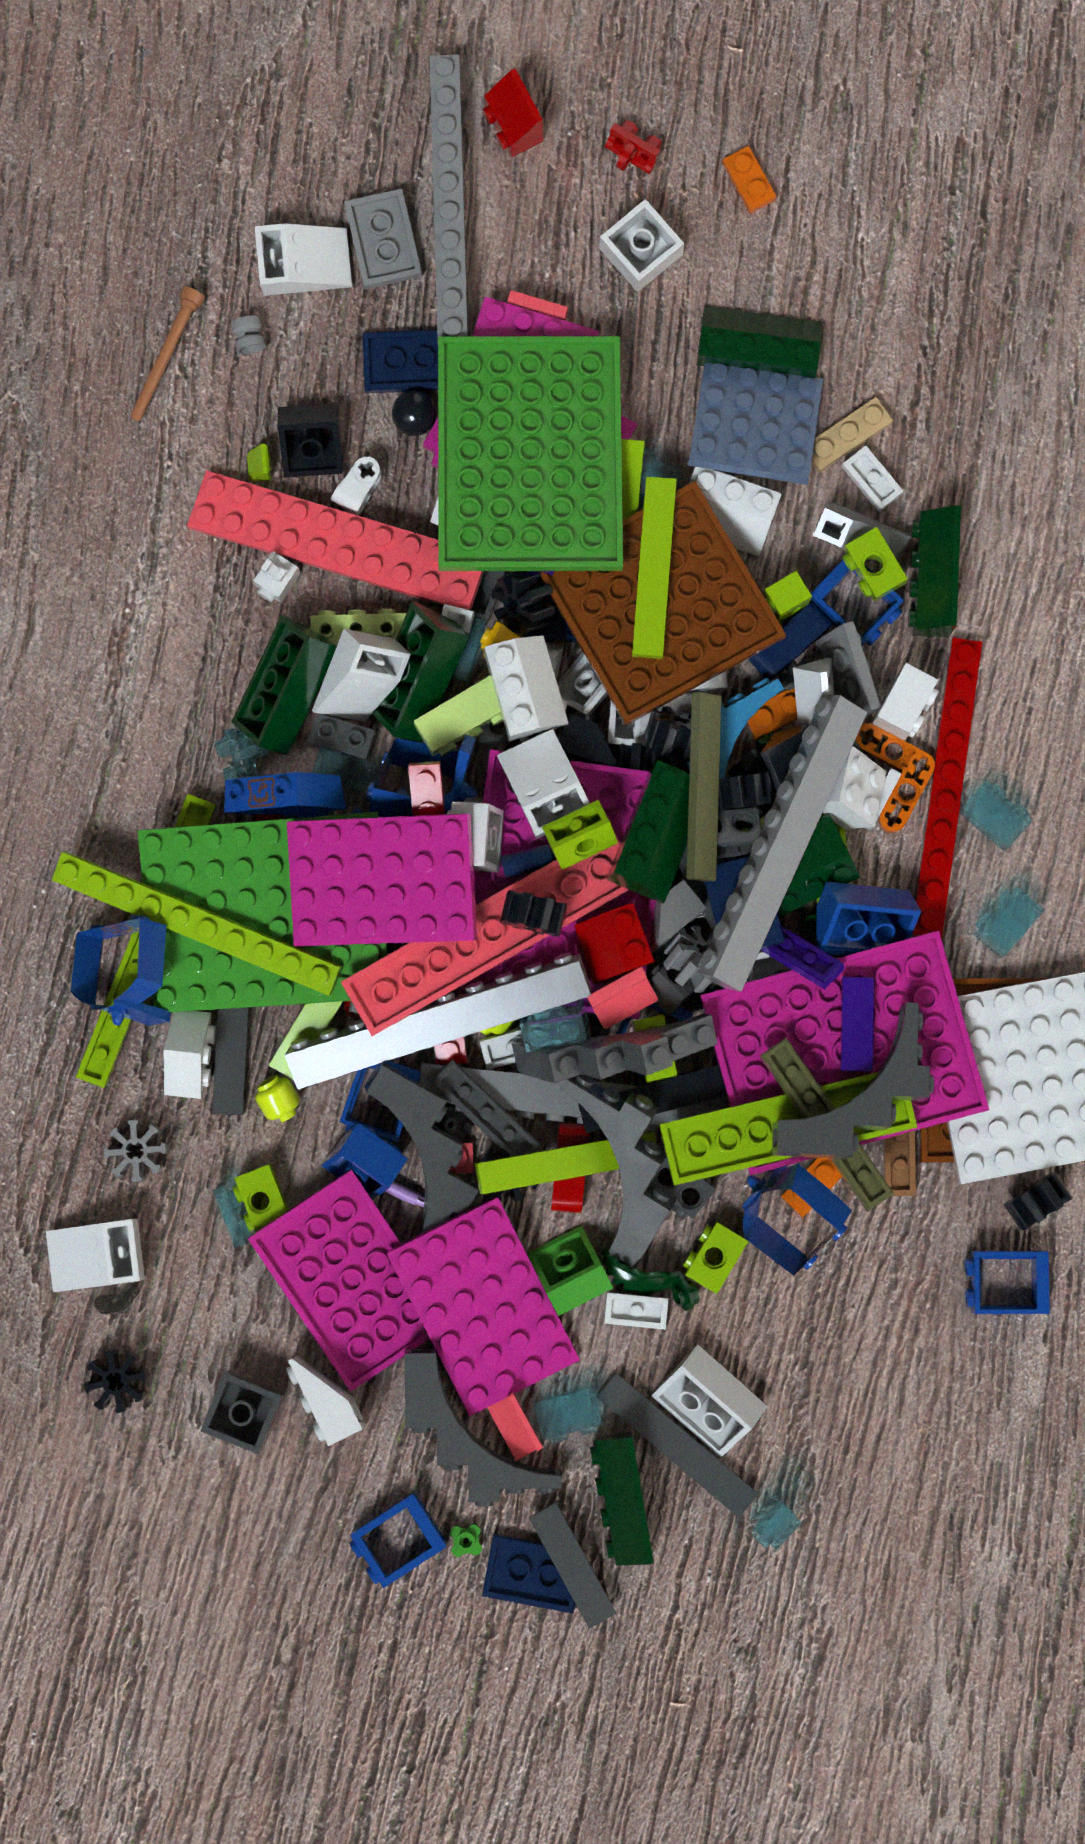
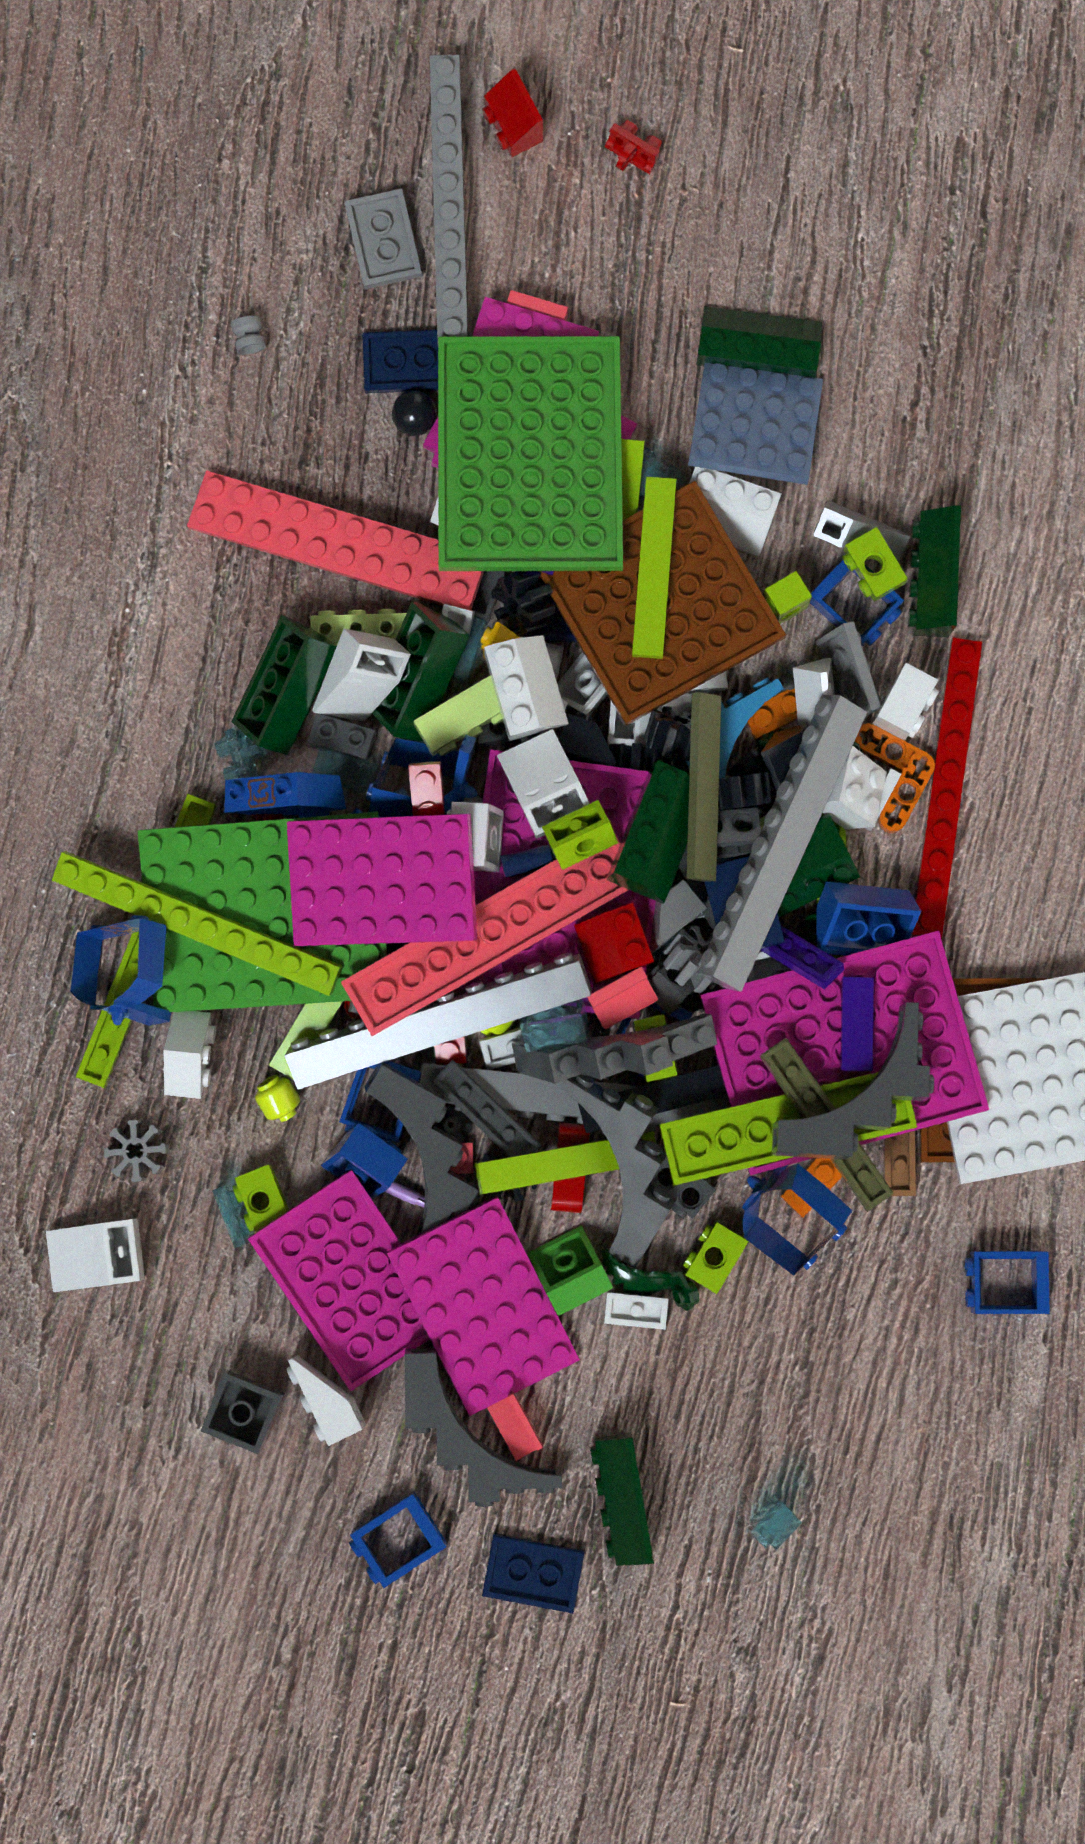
(107, 1381): black gear -> none
(118, 1302): clear smoke arm -> none
(190, 301): nougat piece -> none
(230, 1061): dark grey tile -> none
(259, 464): lime slope -> none
(276, 578): white brick -> none
(302, 258): white slope -> none
(310, 440): black slope -> none
(354, 490): white piece -> none
(472, 1546): bright green plate -> none
(533, 913): black gear -> none
(568, 1414): clear light blue brick -> none
(572, 1565): dark grey tile -> none
(641, 245): white brick -> none
(677, 1445): dark grey tile -> none
(709, 1401): white slope -> none
(749, 179): orange plate -> none
(800, 635): dark blue beam -> none
(849, 434): tan plate -> none
(872, 478): white plate -> none
(996, 815): clear light blue brick -> none
(1008, 922): clear light blue brick -> none
(1038, 1201): black gear -> none

